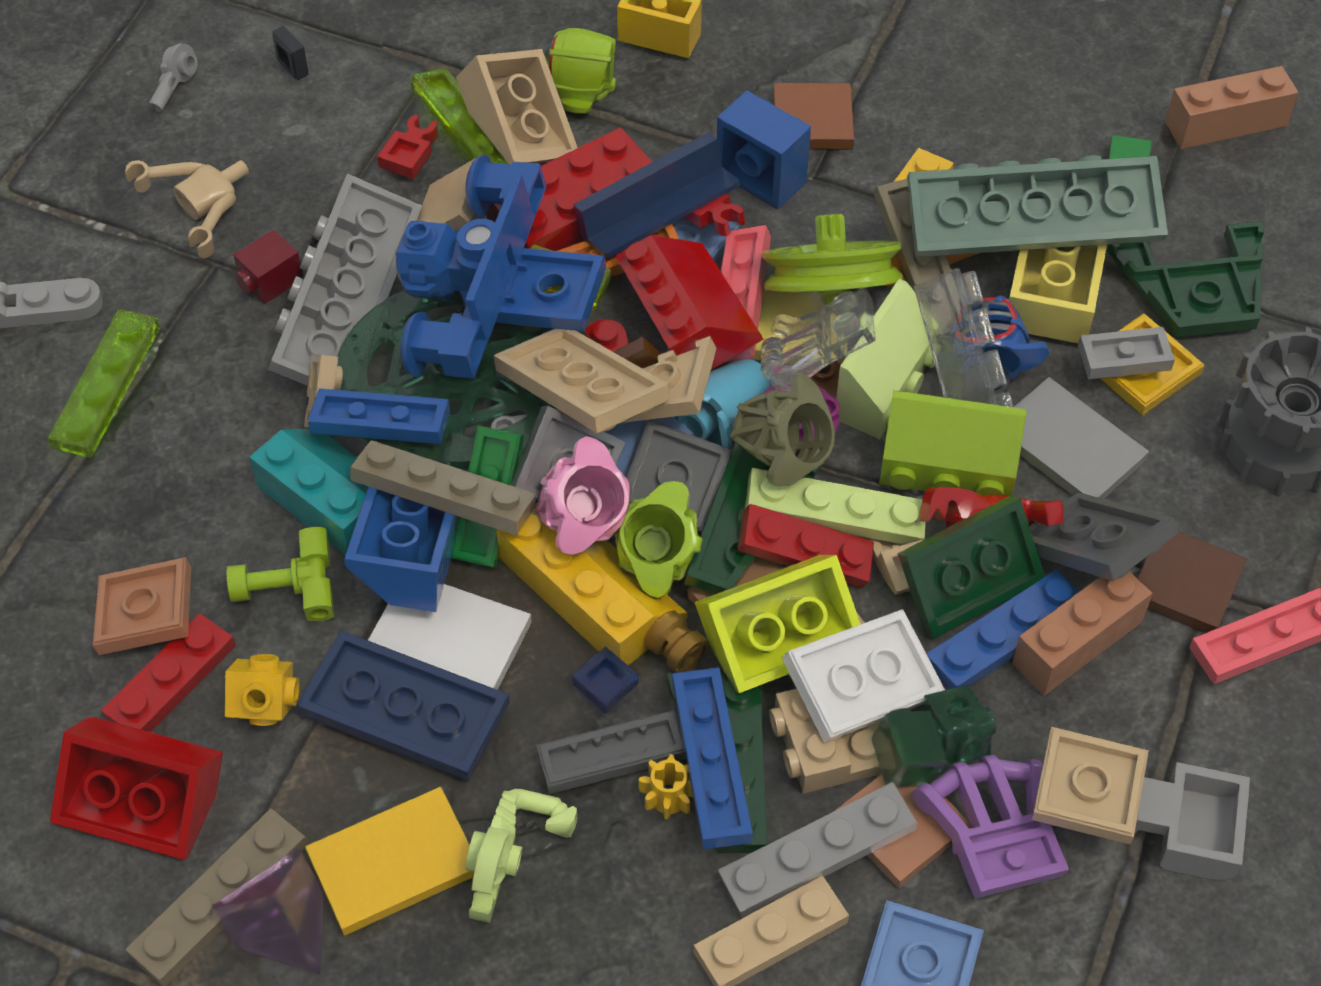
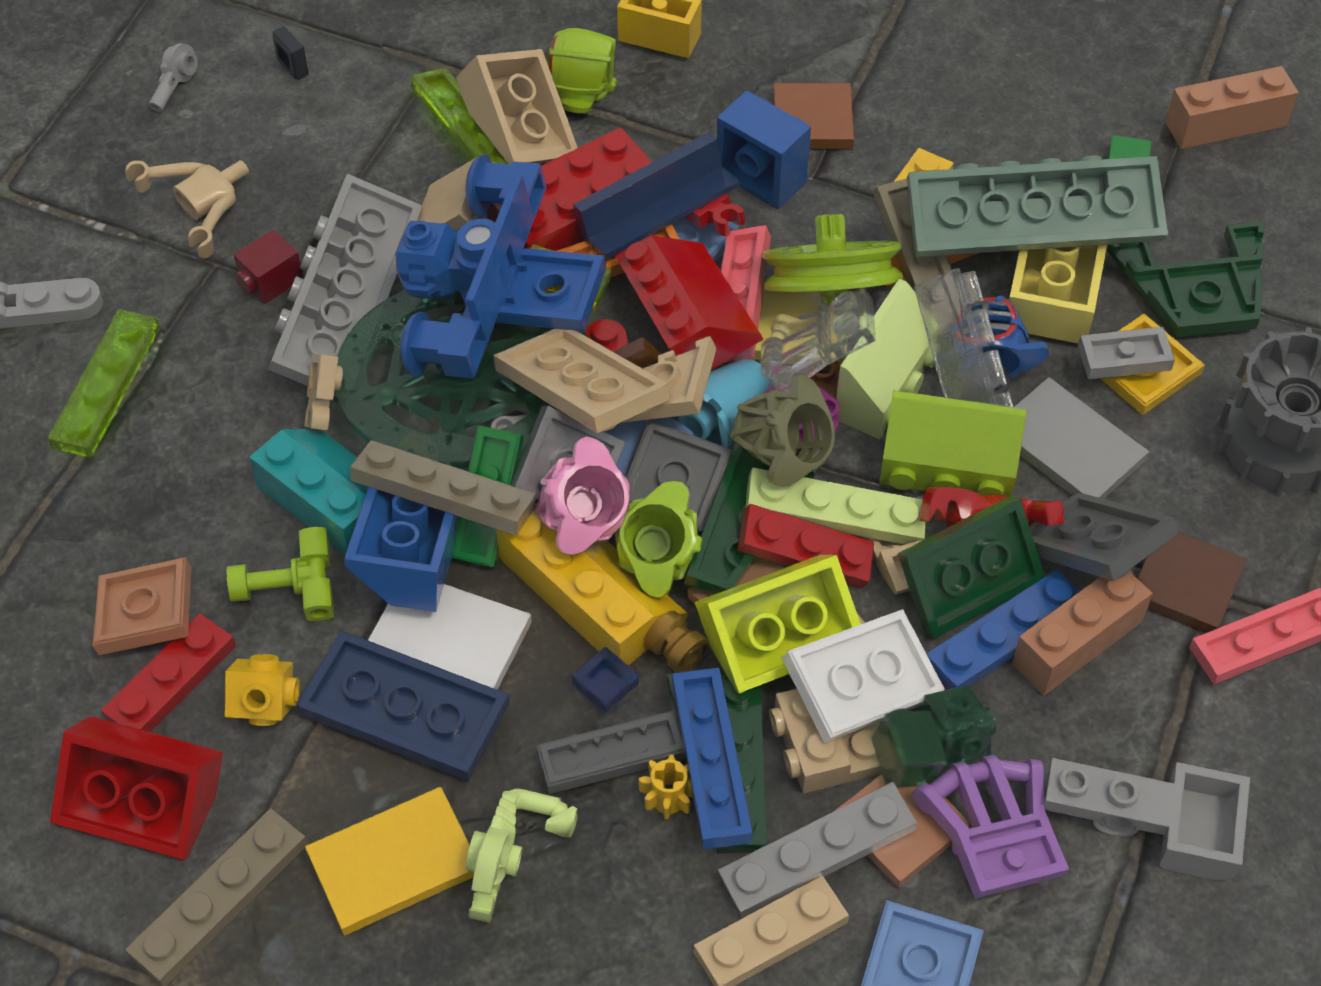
(278, 914): clear purple slope -> none
(379, 416): blue plate -> none
(408, 152): red plate -> none
(1090, 785): tan tile -> none

